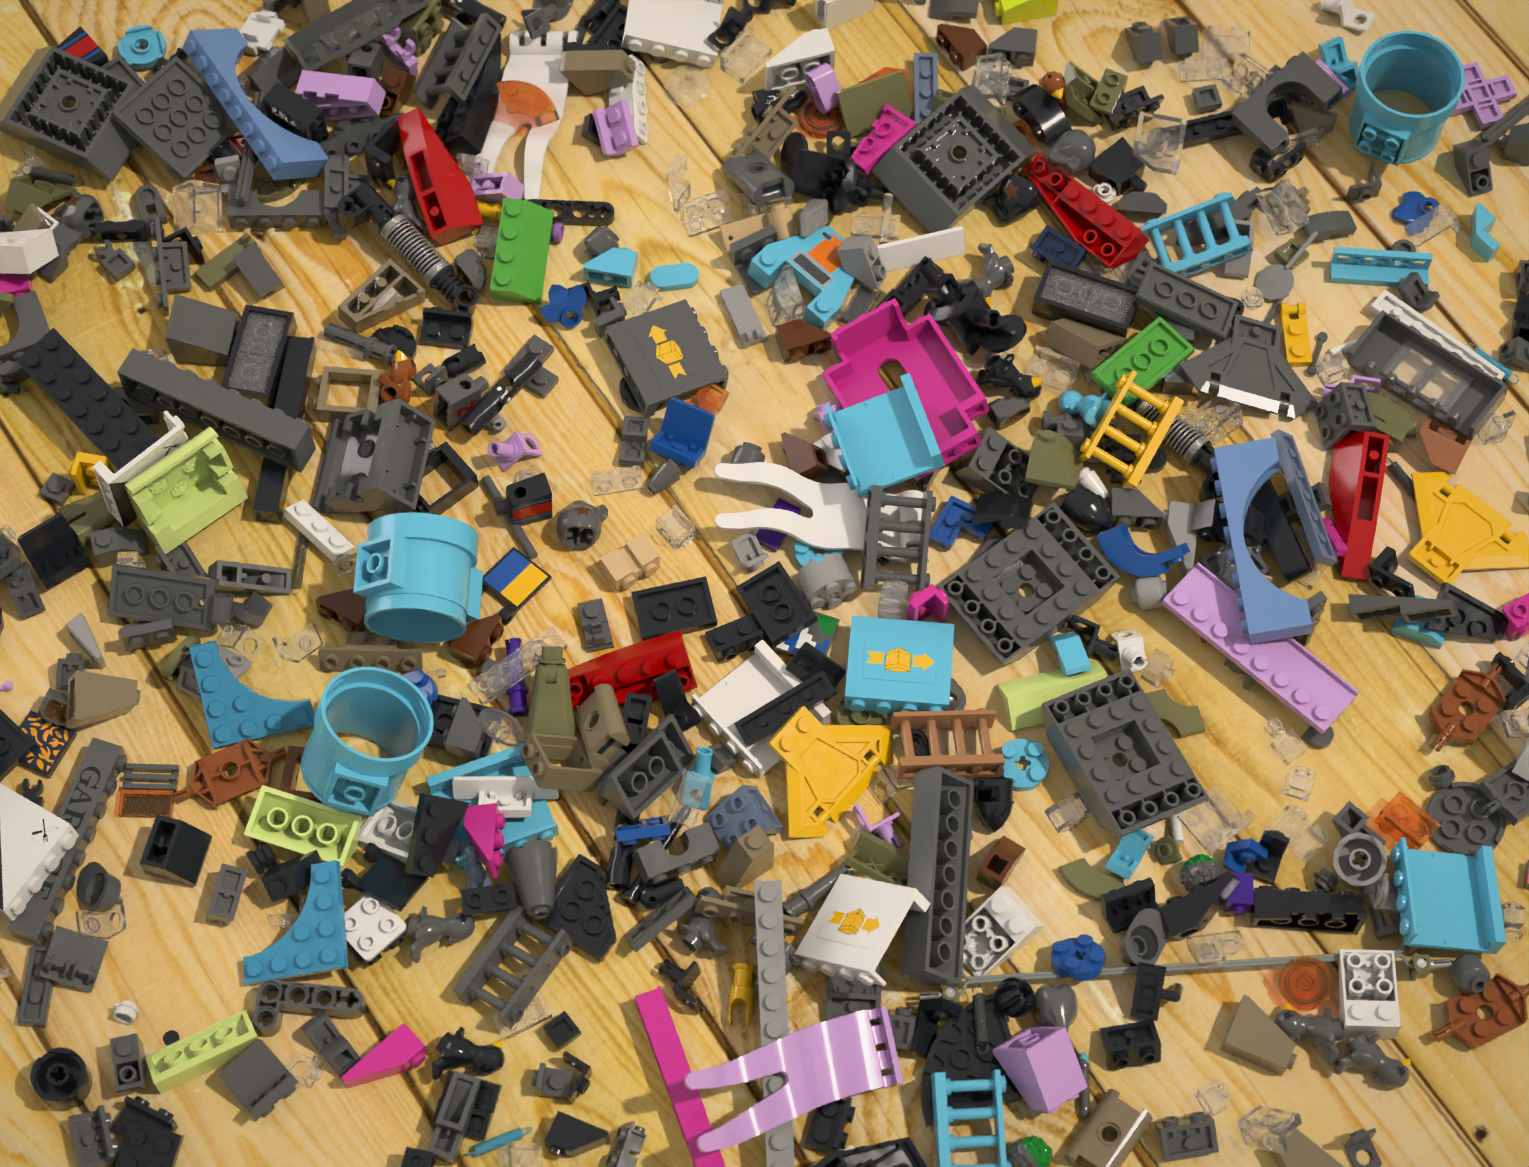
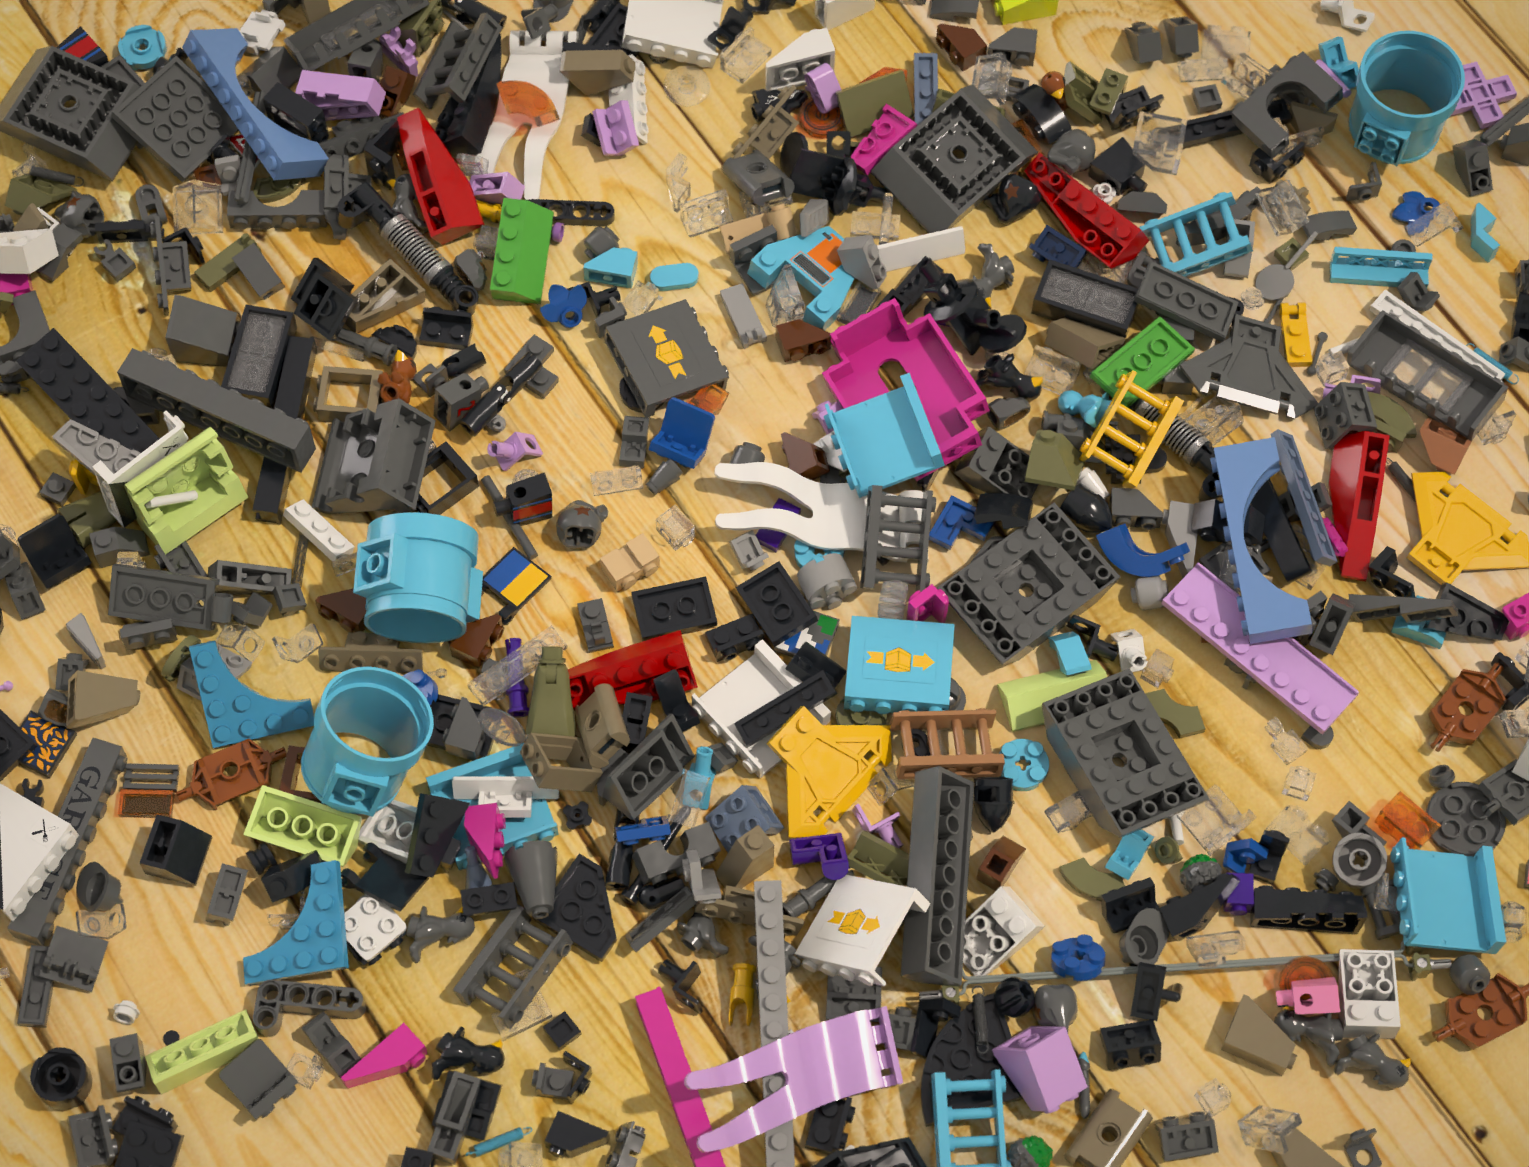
(90, 447): none -> light grey wing
(172, 499): none -> white piece
(289, 598): none -> dark grey tile
(324, 299): none -> black bracket
(574, 822): none -> black plate
(702, 881): none -> light grey bracket
(825, 849): none -> dark purple brick
(1323, 996): none -> bright pink torso
(1332, 624): none -> dark grey brick

